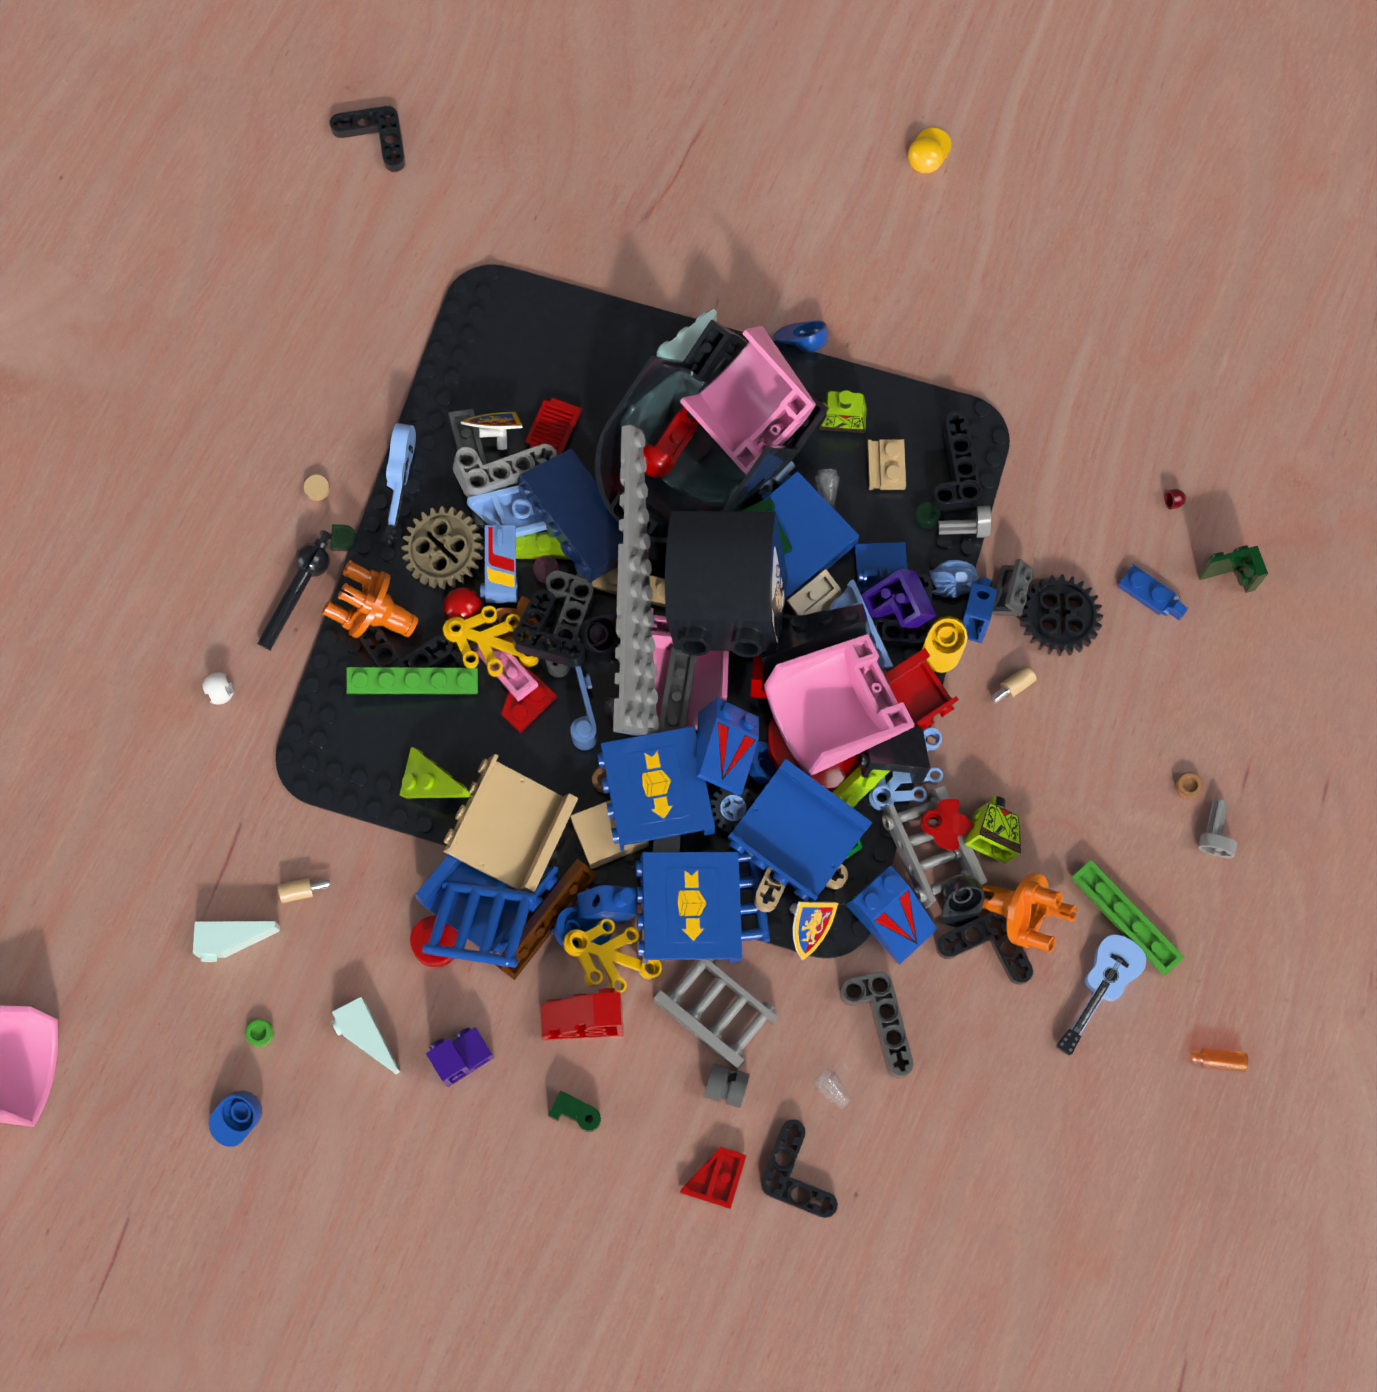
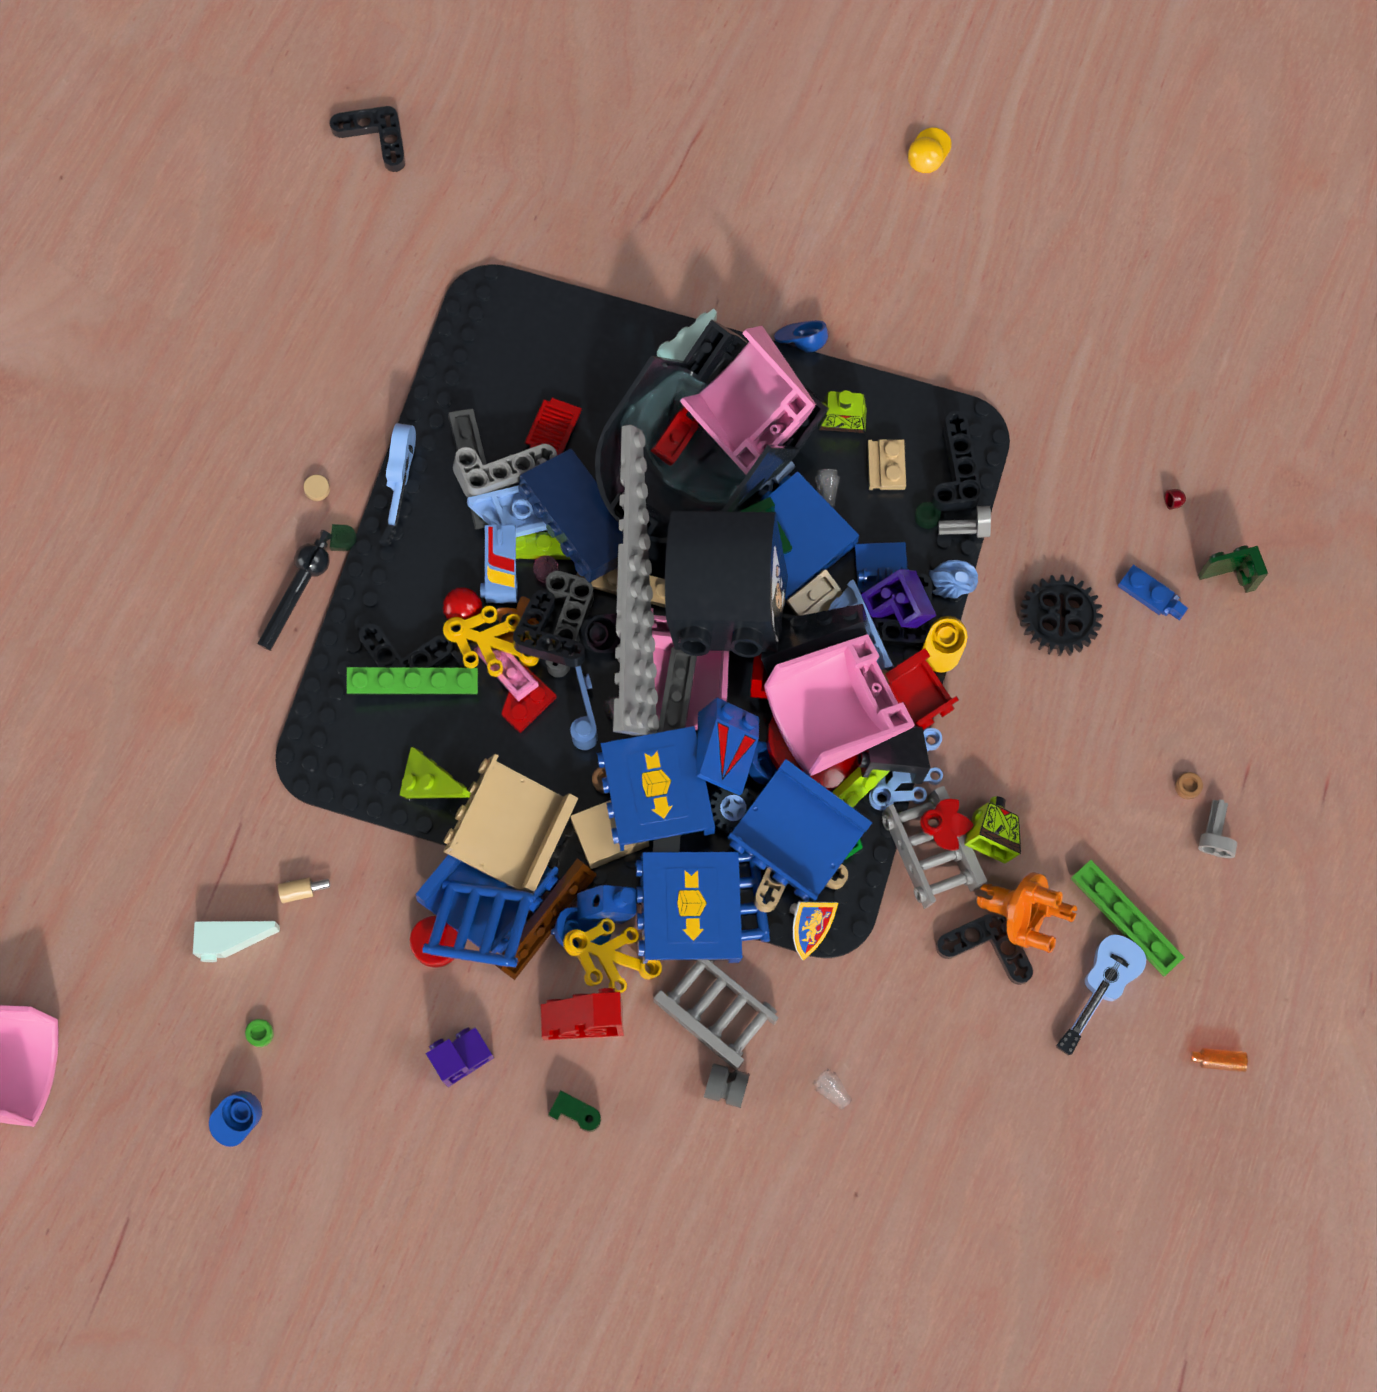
(218, 688): white piece -> none
(360, 1028): light aqua slope -> none
(371, 605): orange piece -> none
(426, 564): dark tan gear -> none
(495, 426): shield -> none
(657, 462): red hair -> none
(717, 1178): red wing -> none
(788, 1183): black beam -> none
(883, 1025): dark grey beam -> none
(892, 914): blue slope -> none
(962, 900): black cap -> none
(979, 609): blue torso -> none
(1012, 589): dark grey bracket -> none
(1015, 684): tan piece -> none

